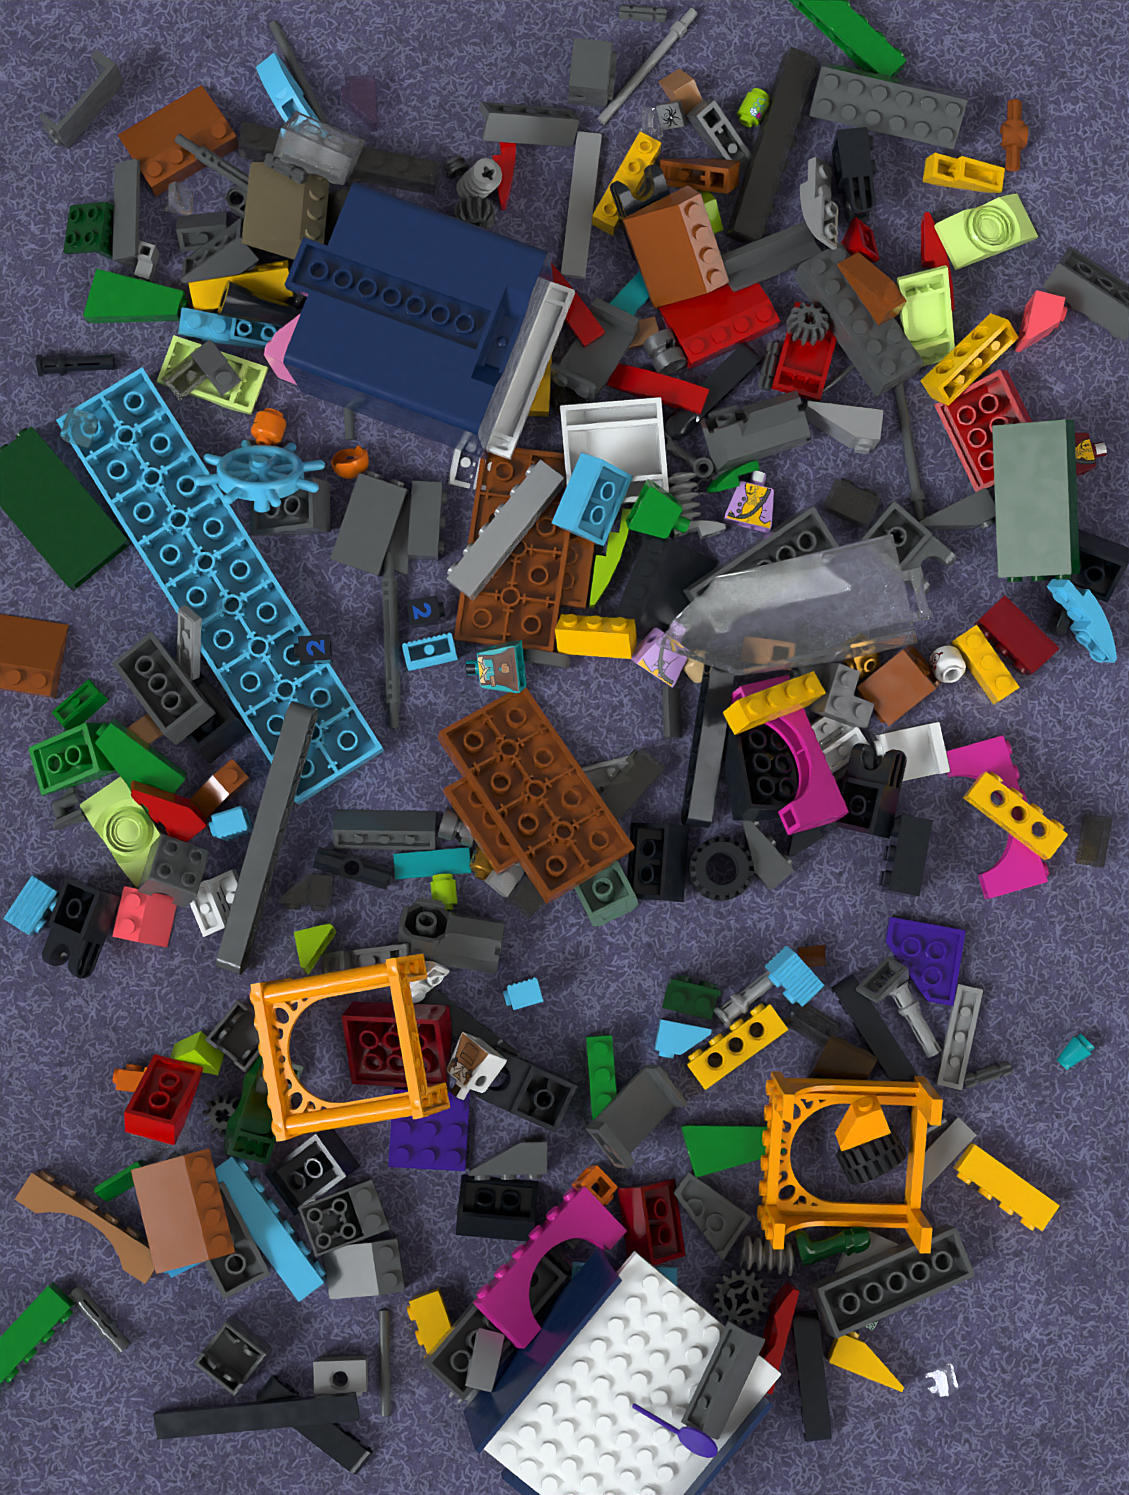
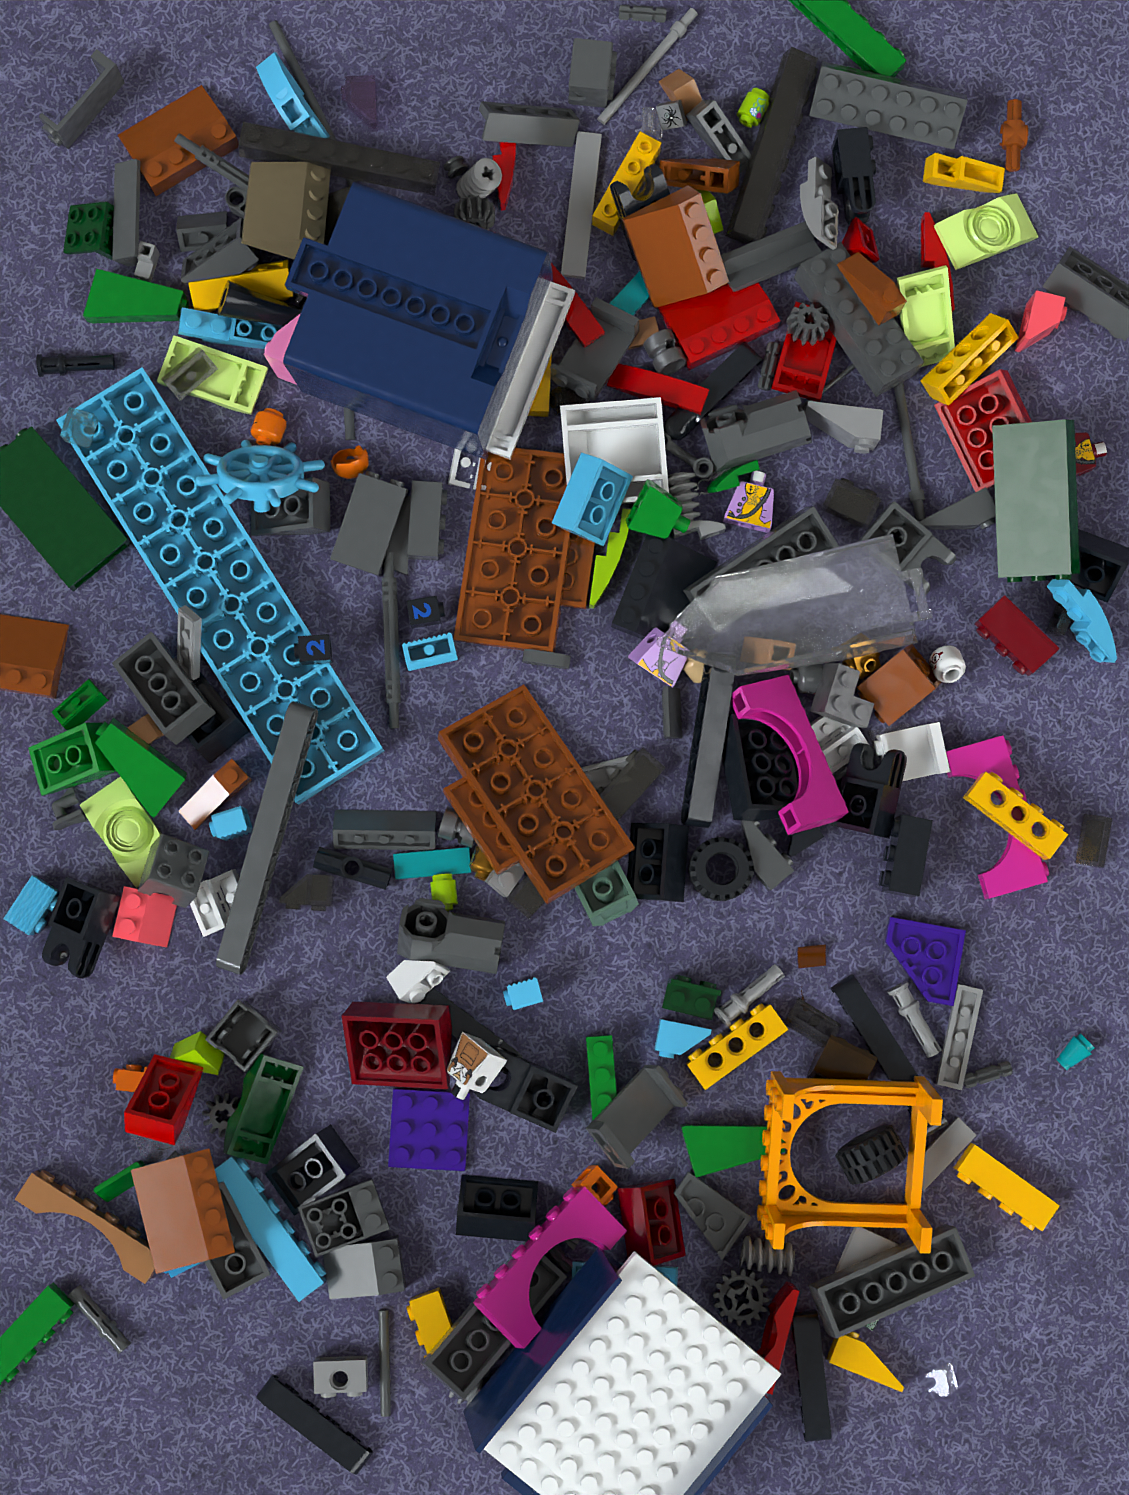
(175, 812): red slope -> none
(179, 199): clear tile -> none
(215, 367): dark grey slope -> none
(232, 1355): dark grey piece -> none
(256, 1415): black tile -> none
(288, 170): dark grey axle -> none
(289, 1122): light orange arch -> none
(312, 944): lime slope -> none
(318, 148): clear slope -> none
(362, 957): dark grey slope -> none
(484, 1360): light grey slope -> none
(500, 667): torso -> none
(506, 530): light grey brick -> none
(519, 1158): dark grey slope -> none
(596, 636): yellow brick -> none
(690, 1437): dark purple piece -> none
(723, 1380): dark grey panel -> none
(773, 702): yellow brick -> none
(794, 976): medium azure brick -> none
(848, 1241): dark green piece -> none
(862, 1123): light orange slope -> none
(888, 965): dark grey slope -> none
(985, 664): yellow brick -> none

